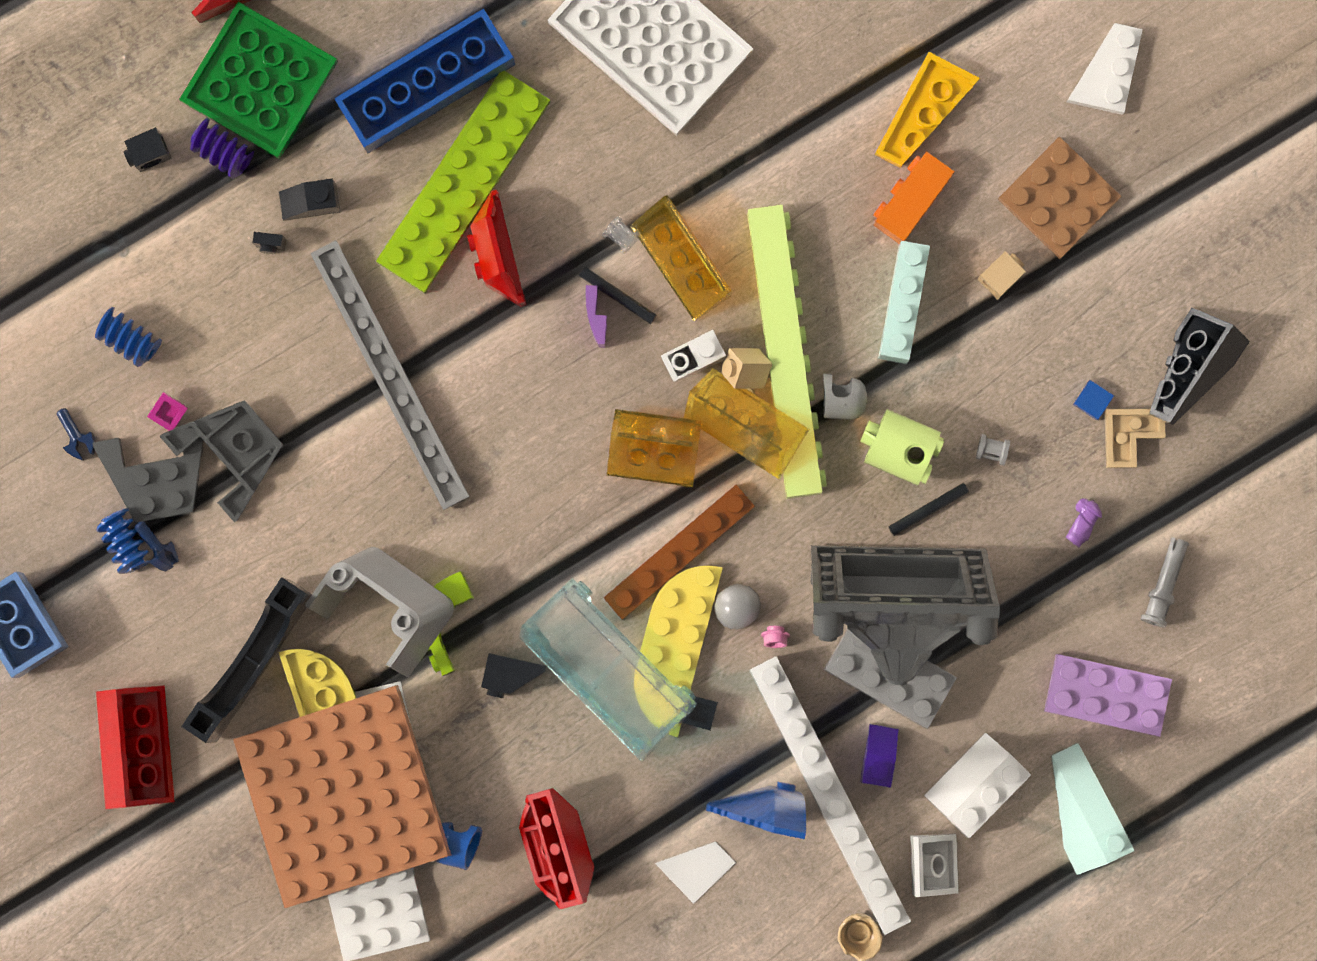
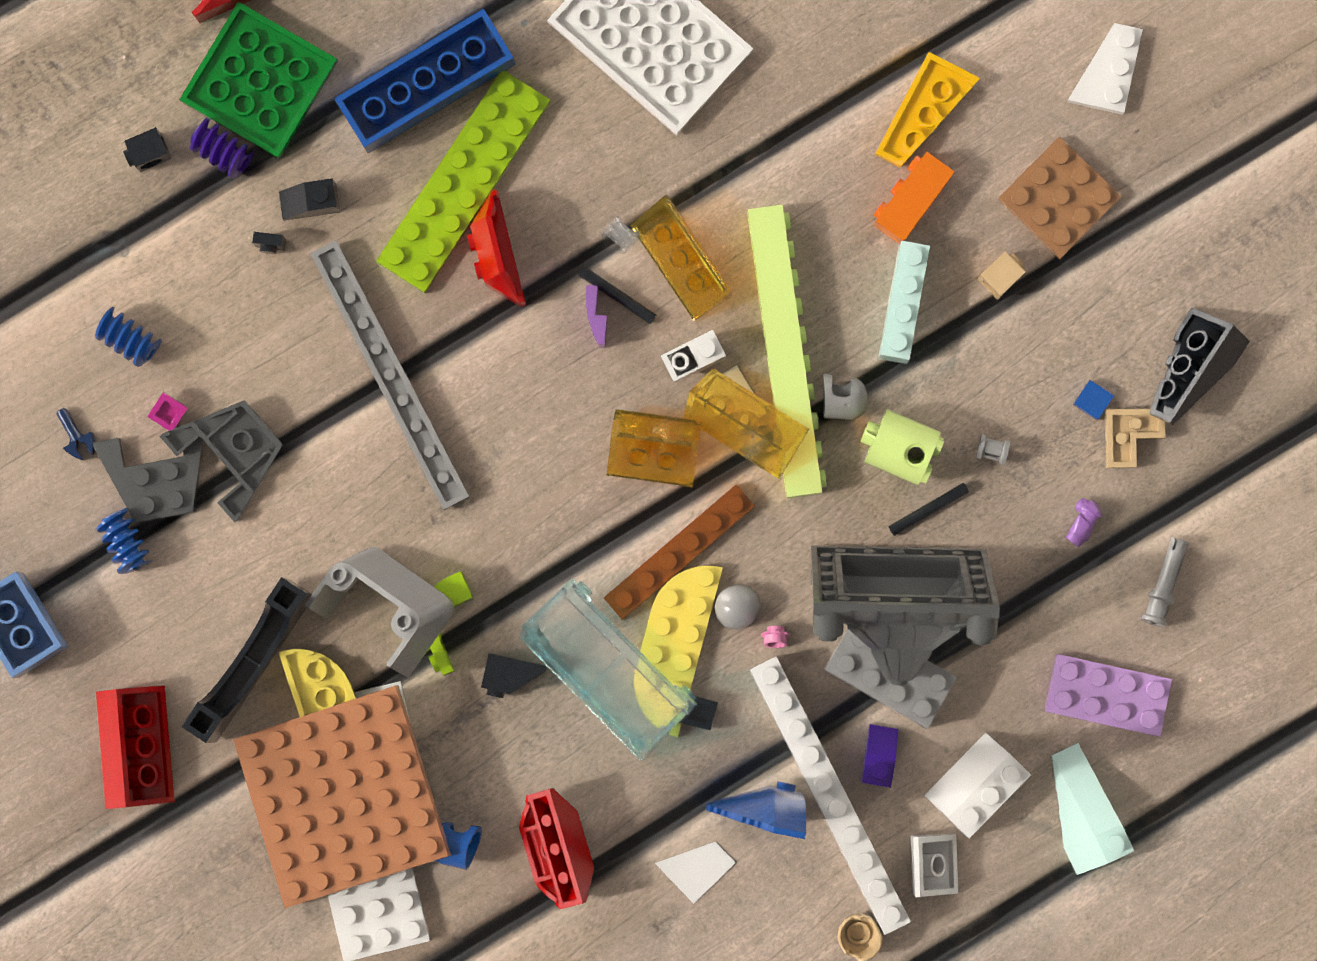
(164, 555): dark blue bar -> none
(746, 368): tan brick -> none

